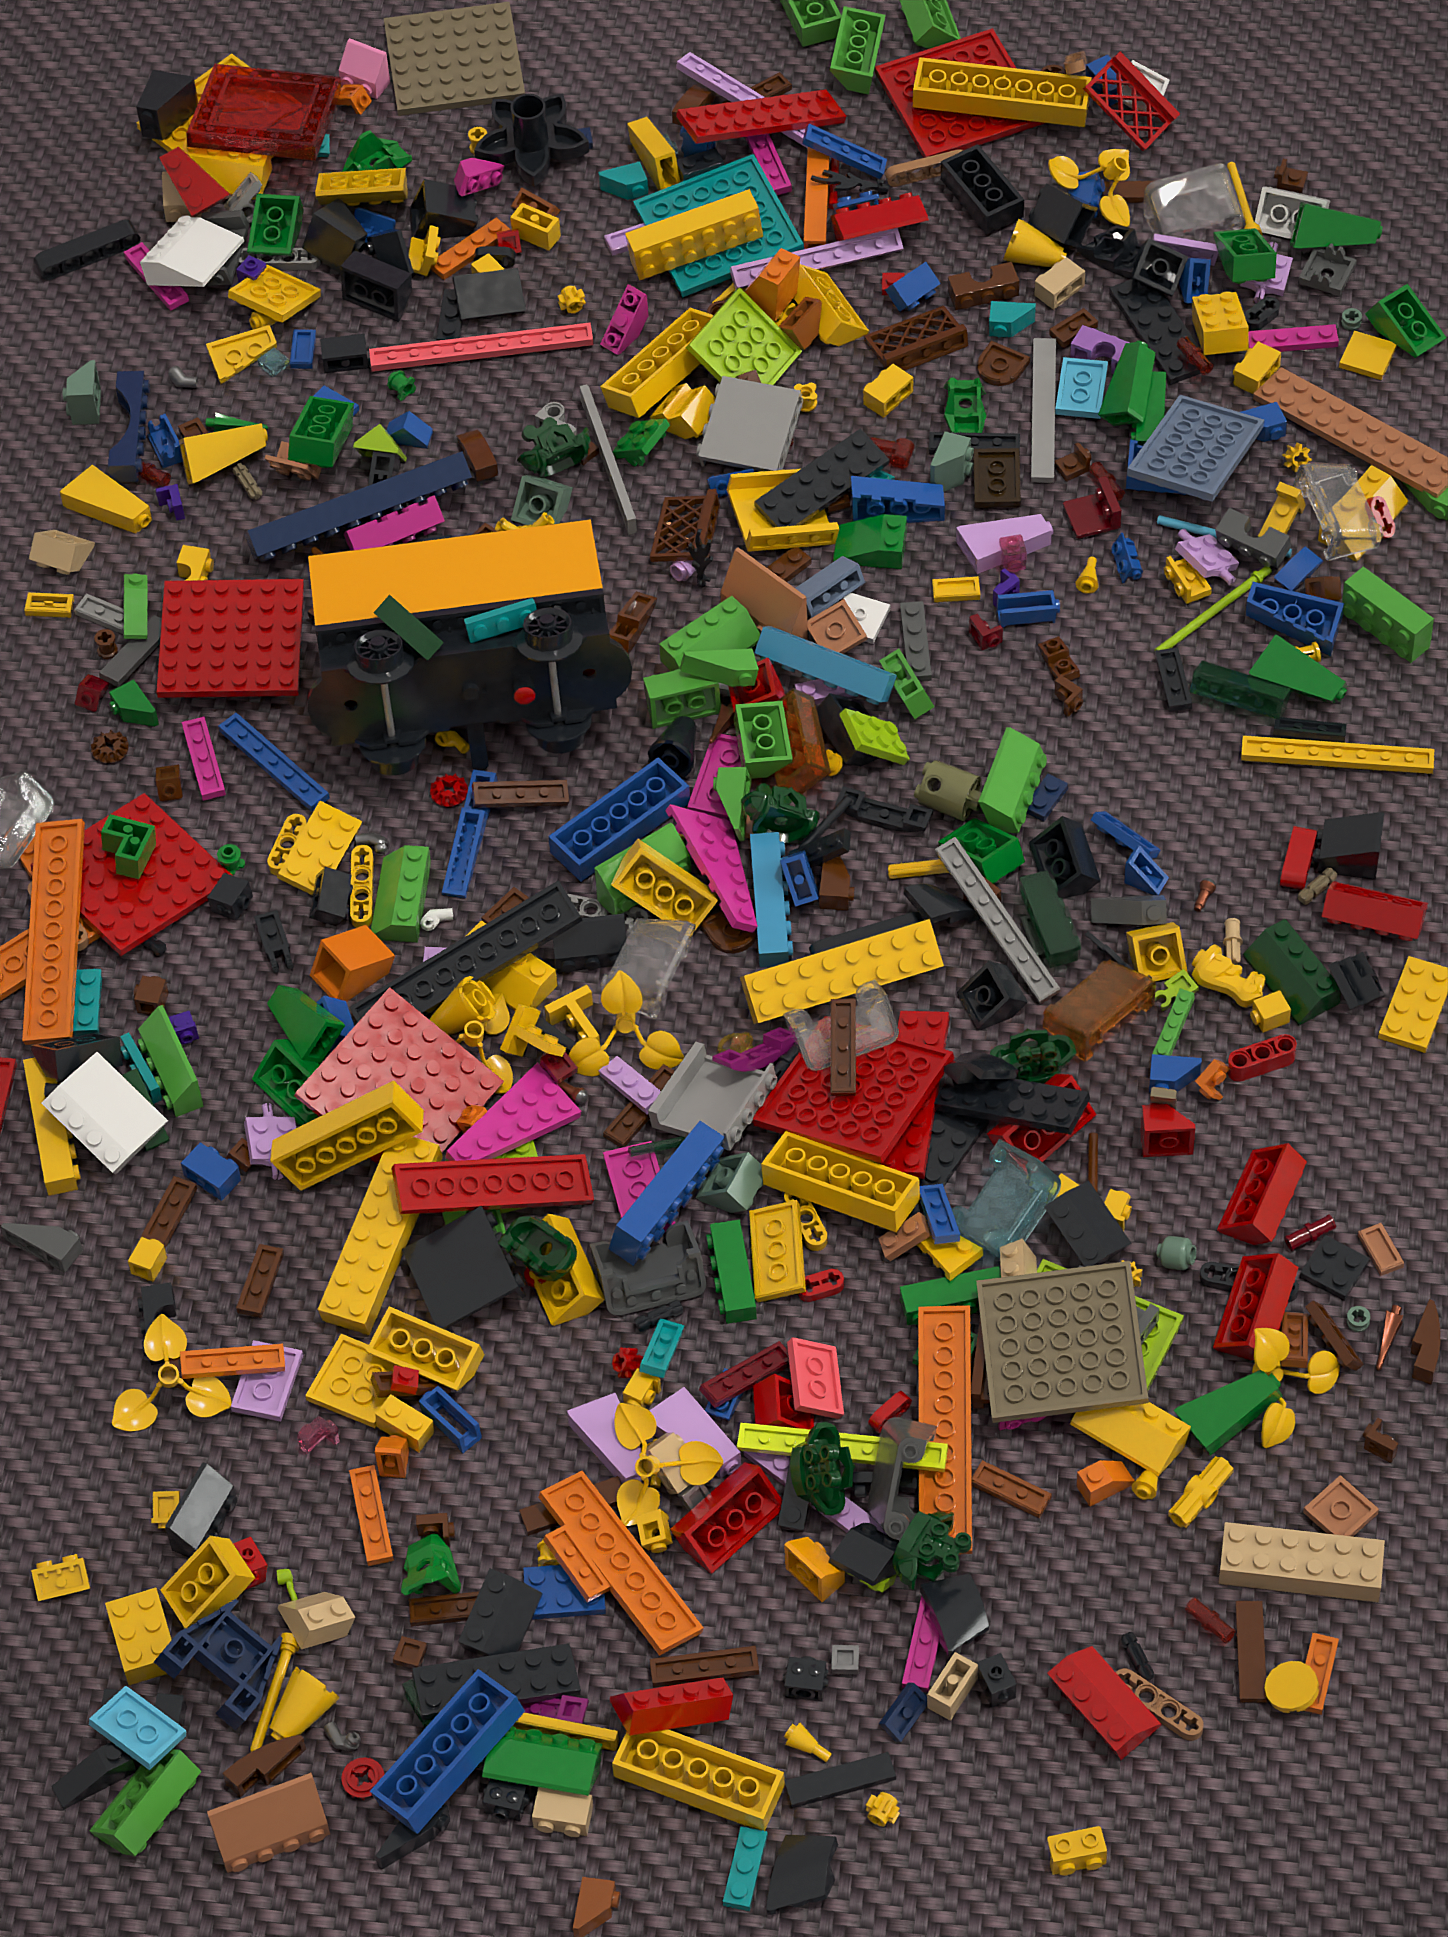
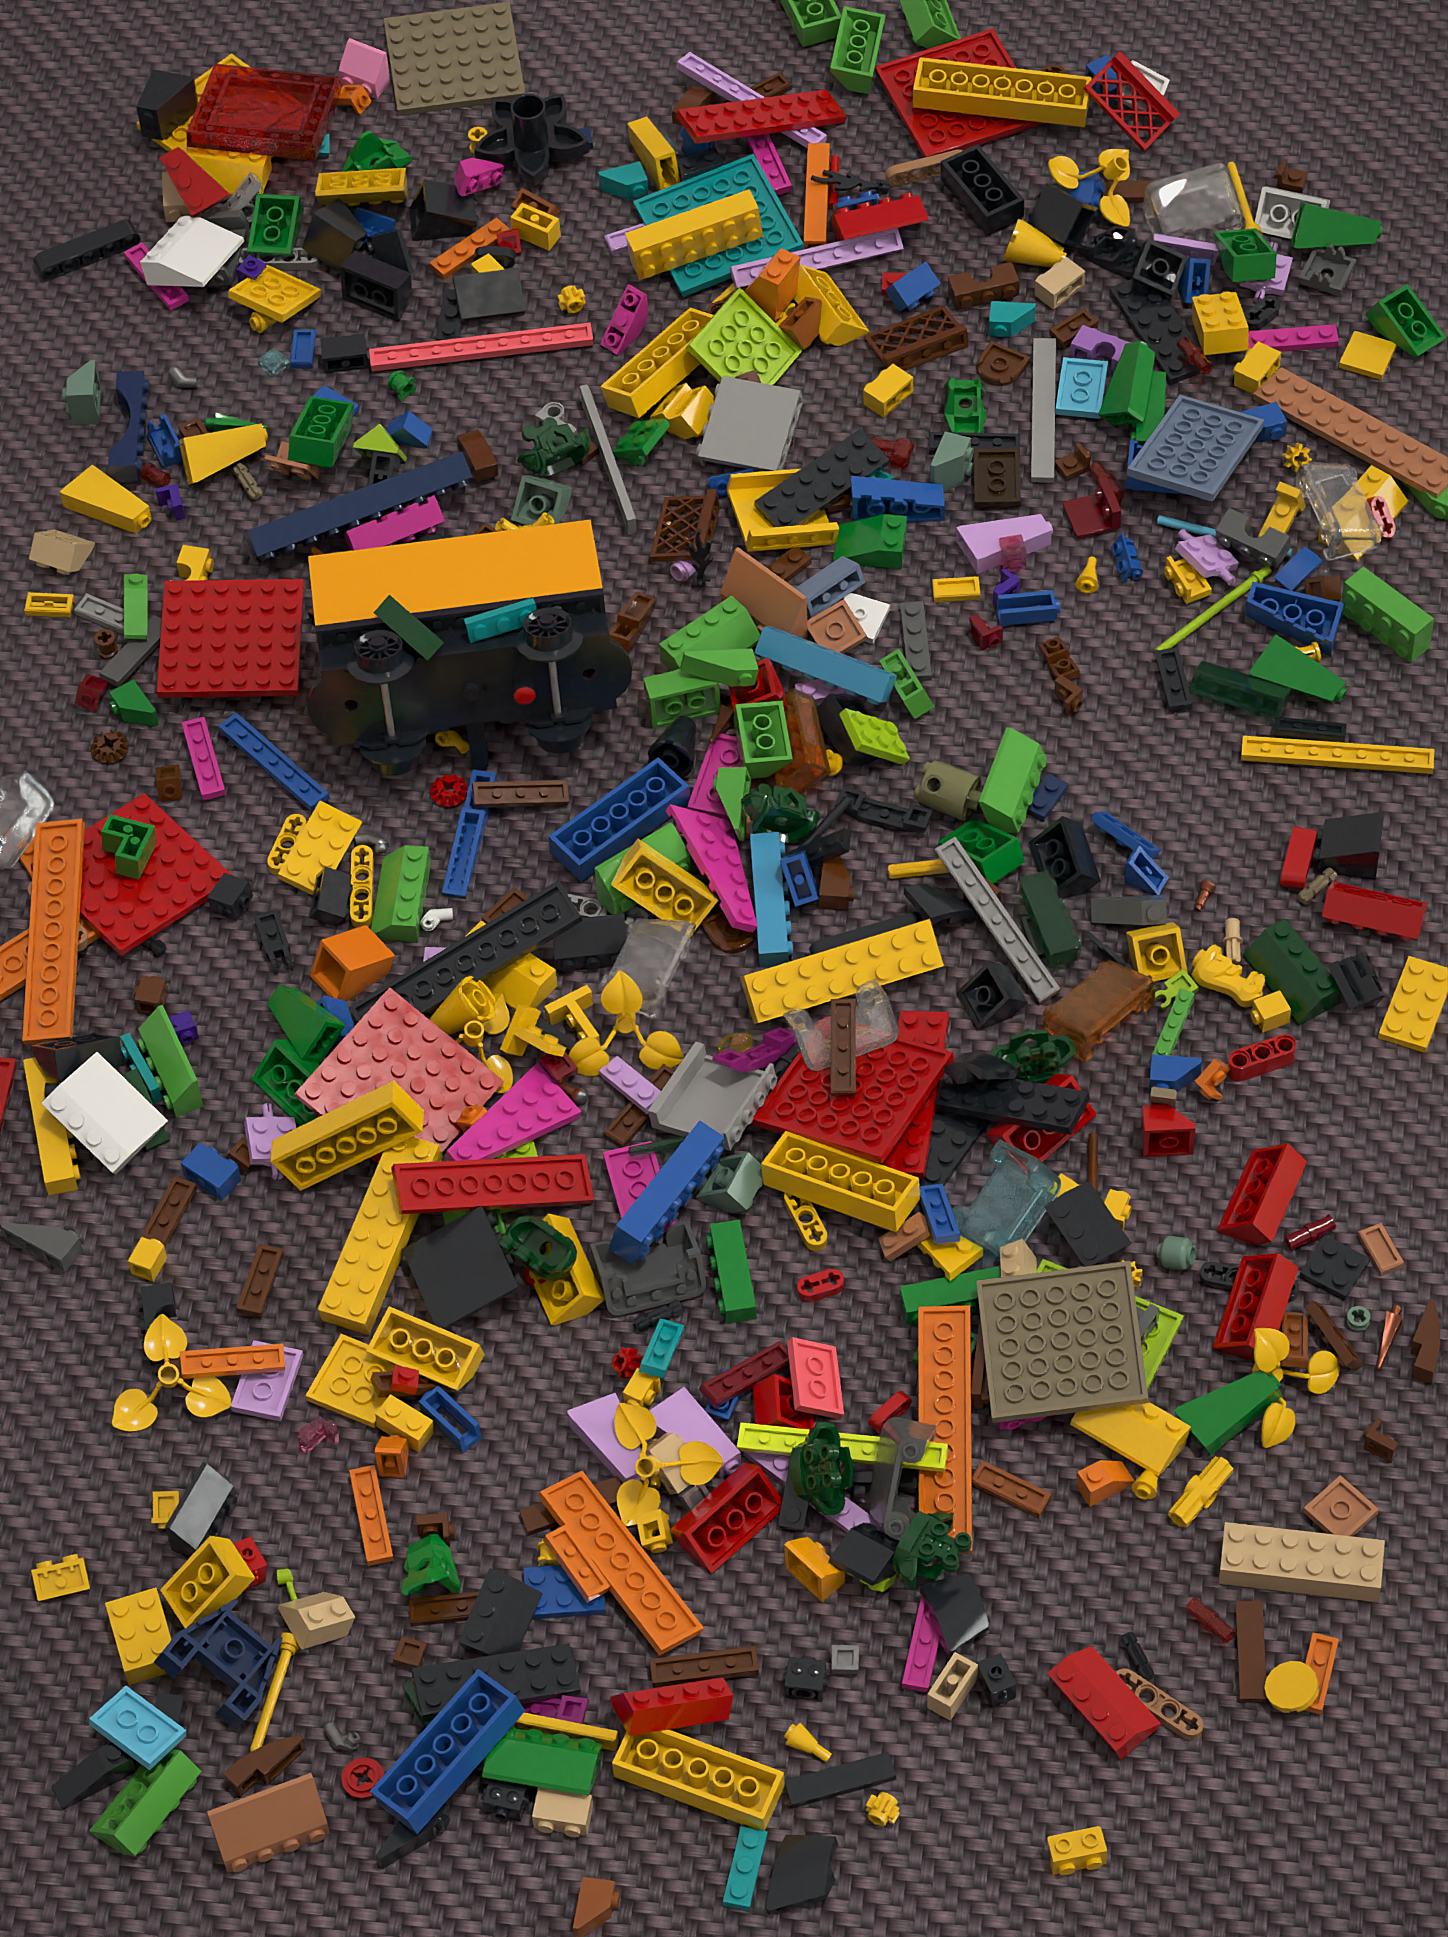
(87, 1001): teal plate -> none
(229, 858): green brick -> none
(239, 351): yellow wing -> none
(300, 1705): yellow cone -> none
(423, 253): yellow bracket -> none
(777, 1251): yellow tile -> none
(809, 396): yellow brick -> none
(844, 151): blue plate -> none
(904, 1712): dark blue plate -> none
(1075, 62): medium nougat beam -> none
(1351, 313): sand green bush -> none

